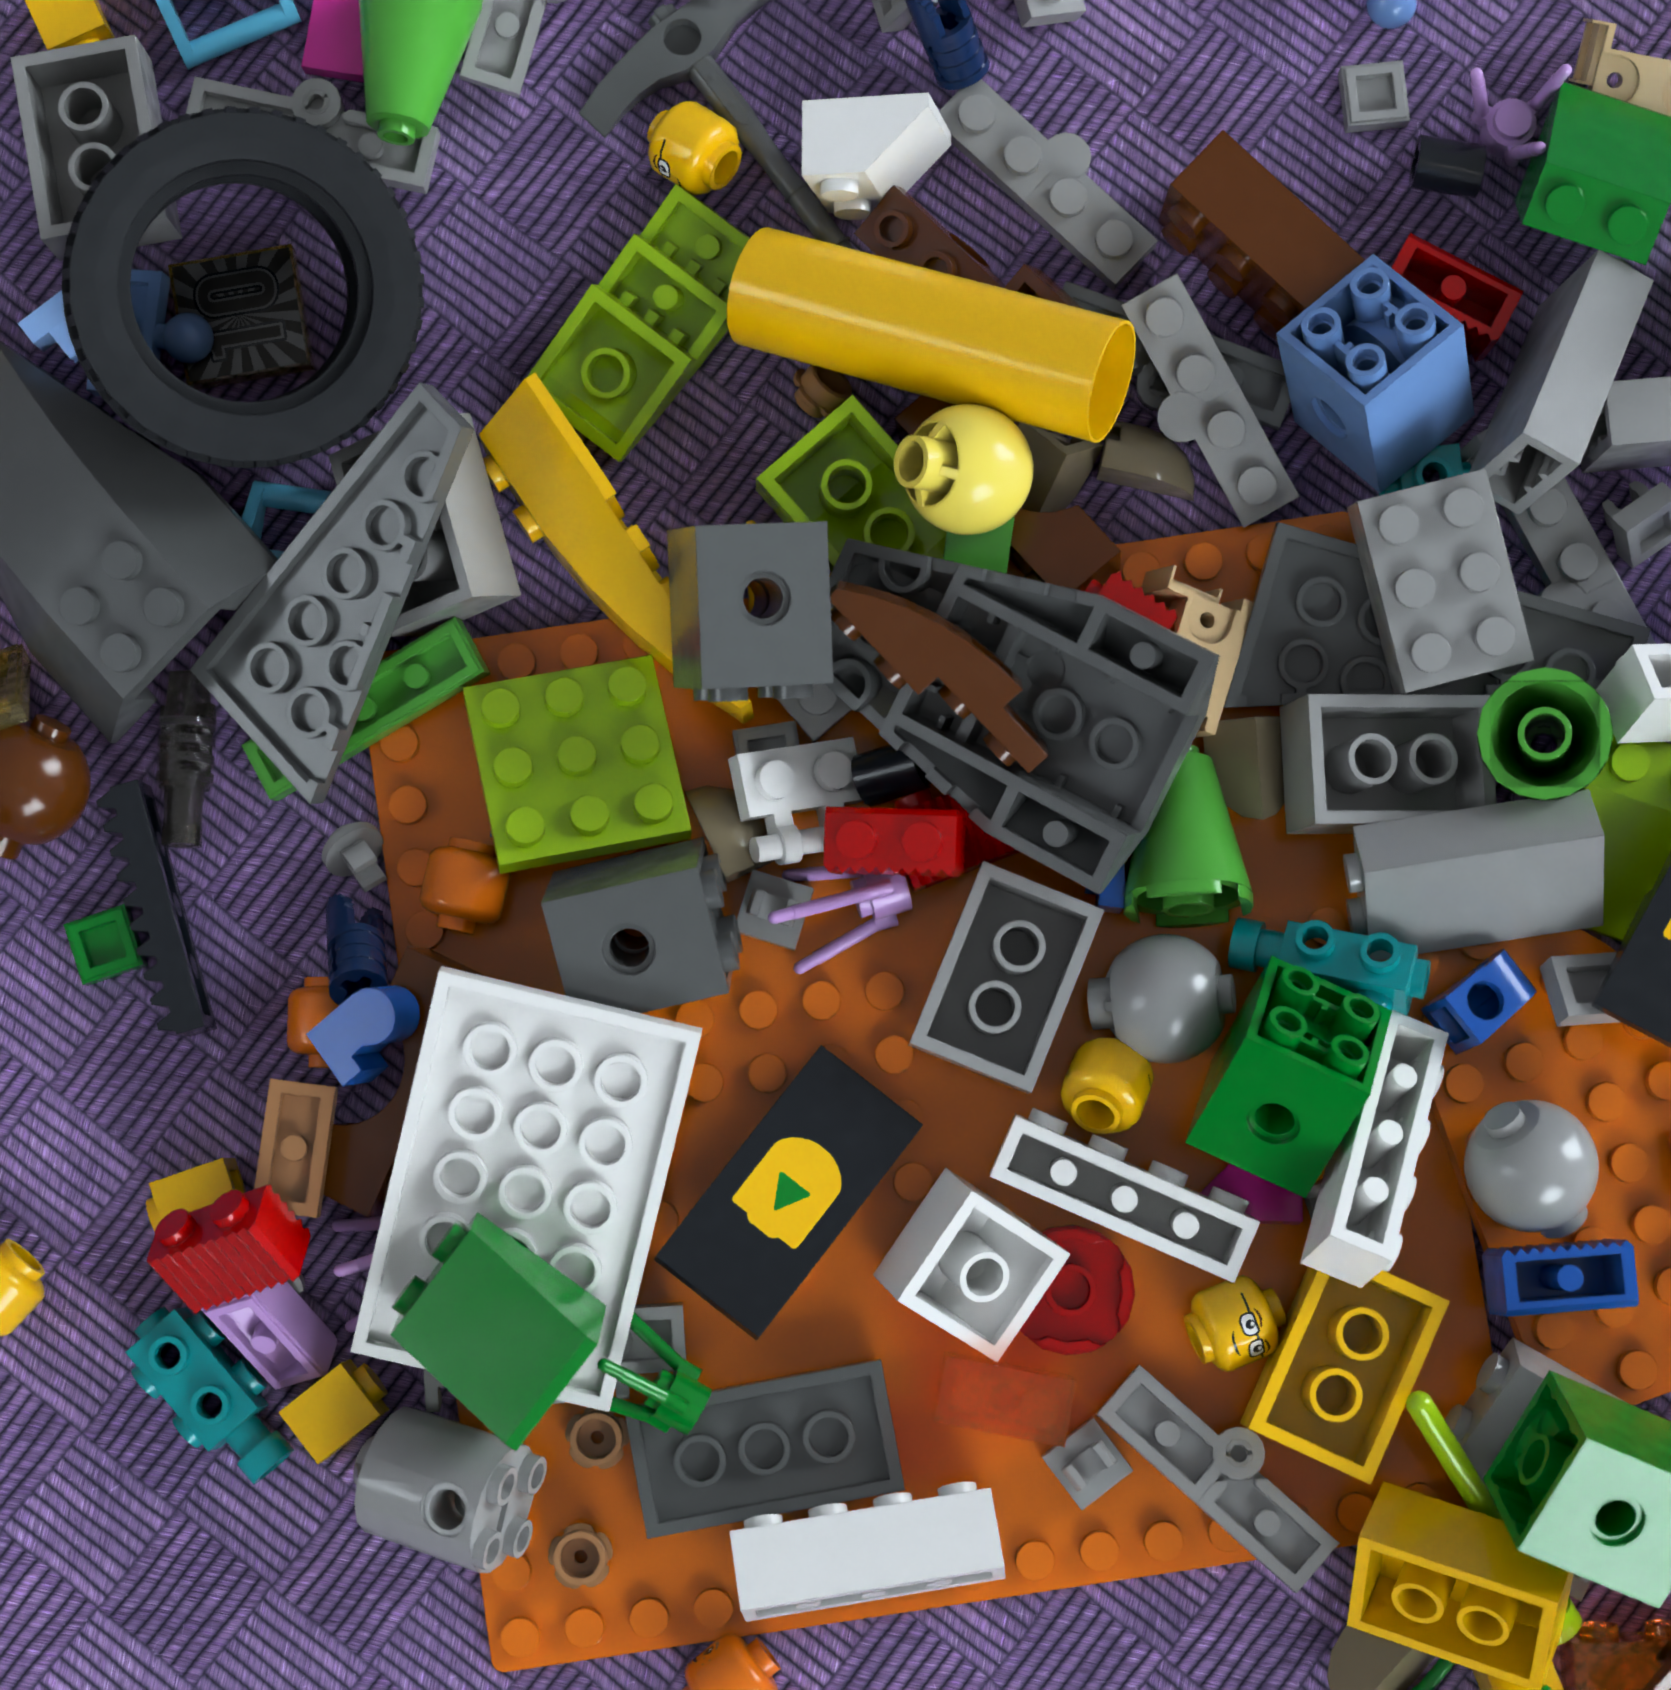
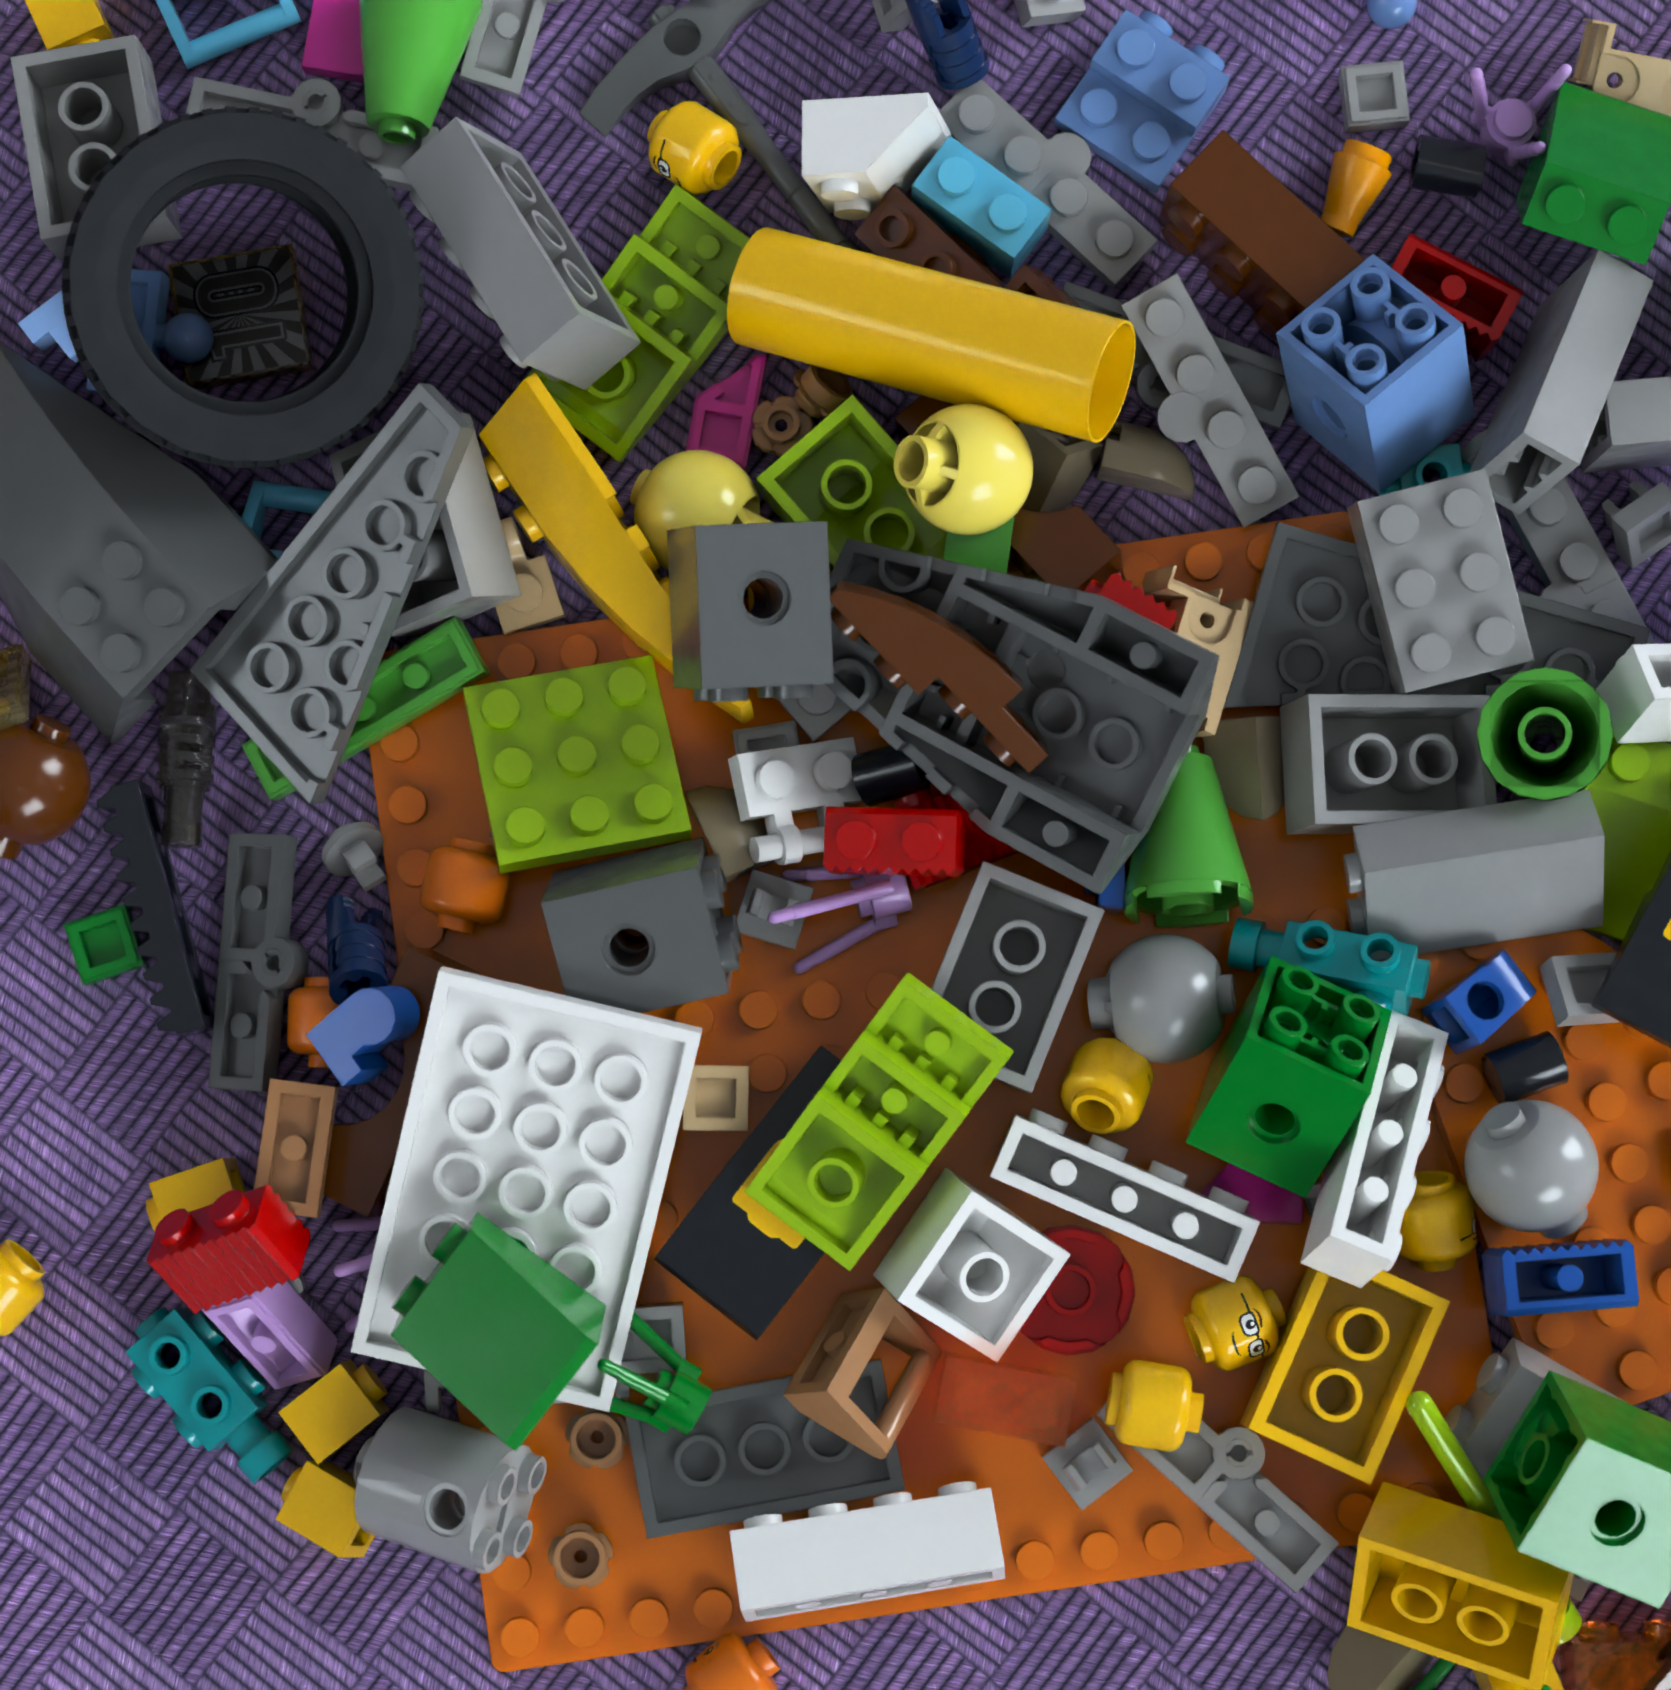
(254, 961): none -> dark grey hinge
(322, 1509): none -> yellow brick
(518, 256): none -> light grey brick
(539, 595): none -> tan plate
(692, 491): none -> light yellow brick
(717, 1099): none -> tan plate
(724, 413): none -> dark pink tile
(765, 417): none -> medium nougat plate
(839, 1358): none -> medium nougat tile
(879, 1121): none -> lime slope
(981, 206): none -> medium azure brick
(1144, 98): none -> medium blue plate
(1153, 1405): none -> yellow head
(1354, 184): none -> light orange cone
(1438, 1222): none -> yellow head
(1525, 1068): none -> black piece

